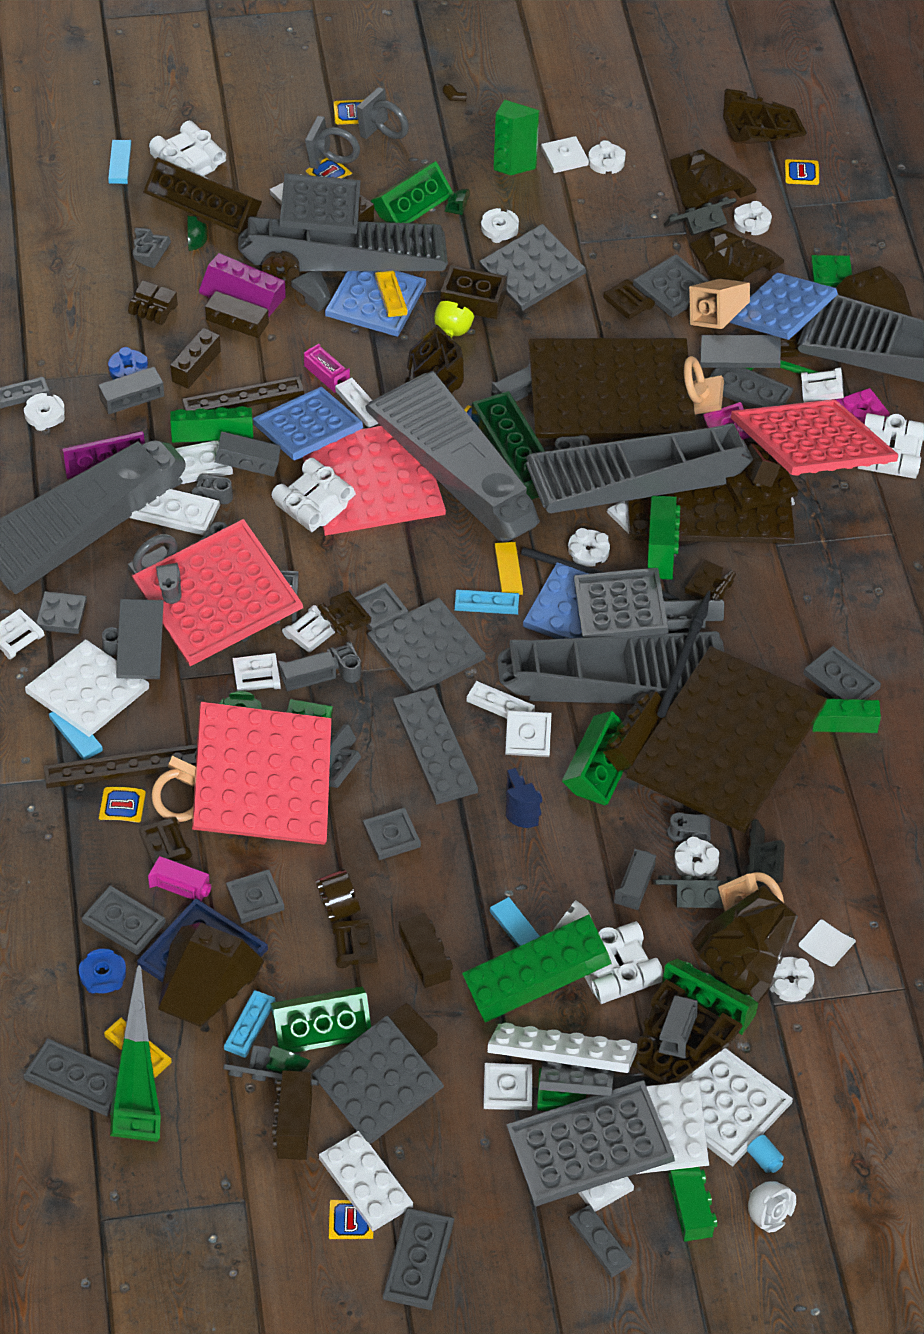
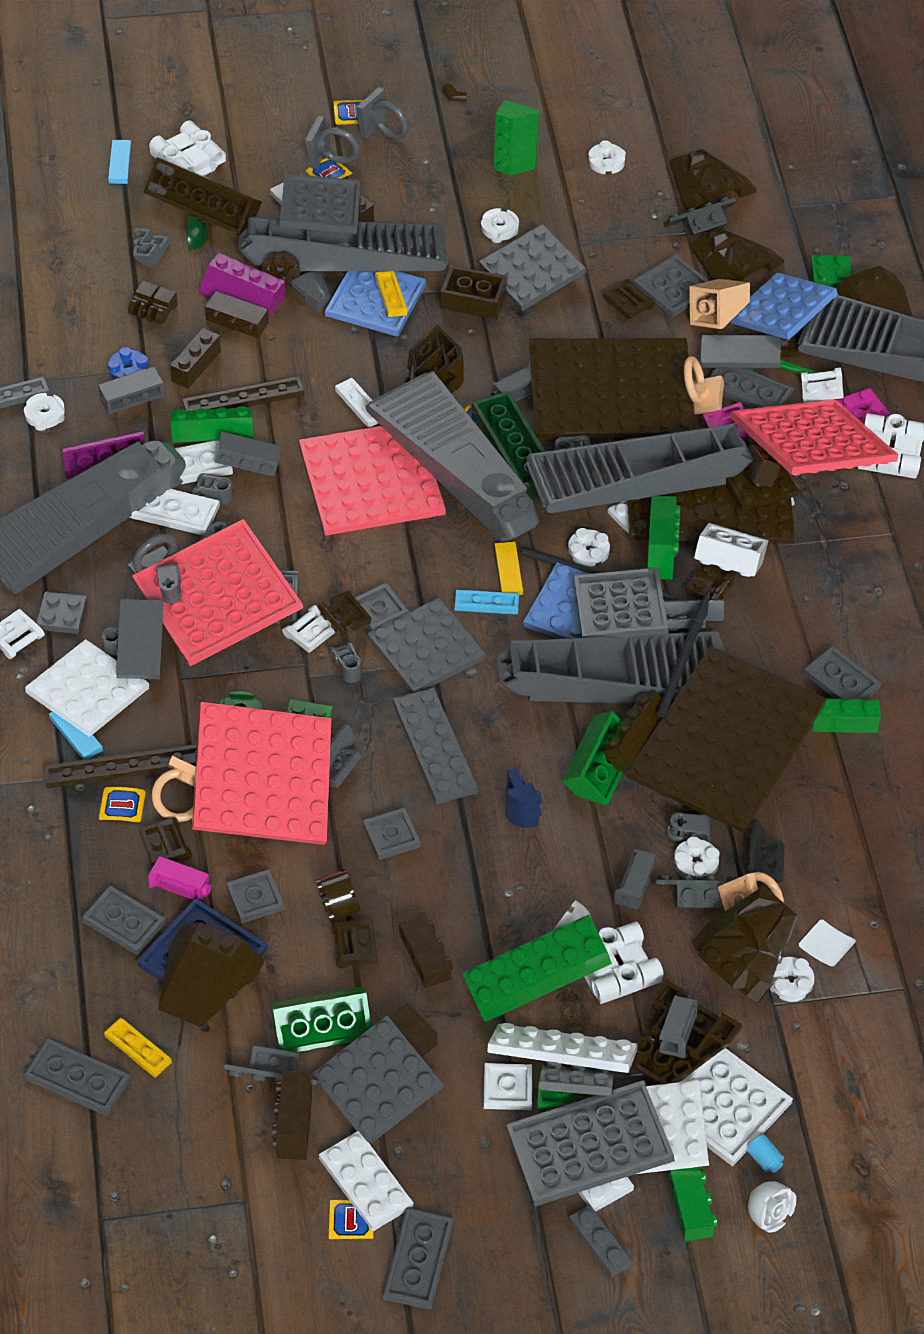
(106, 982): blue plate -> none
(135, 1101): green plate -> none
(249, 1024): medium azure tile -> none
(256, 667): white plate -> none
(285, 1061): dark green brick -> none
(307, 423): medium blue plate -> none
(308, 670): dark grey window -> none
(322, 503): white piece -> none
(325, 367): dark pink window -> none
(413, 195): green slope -> none
(453, 319): neon yellow cylinder -> none
(457, 201): dark green brick -> none
(496, 700): white plate -> none
(513, 922): medium azure tile -> none
(528, 733): white tile -> none
(564, 154): white plate -> none
(711, 993): green slope -> none
(731, 550): none -> white brick
(752, 210): white plate -> none
(757, 121): dark brown wedge -> none
(802, 172): sticker -> none

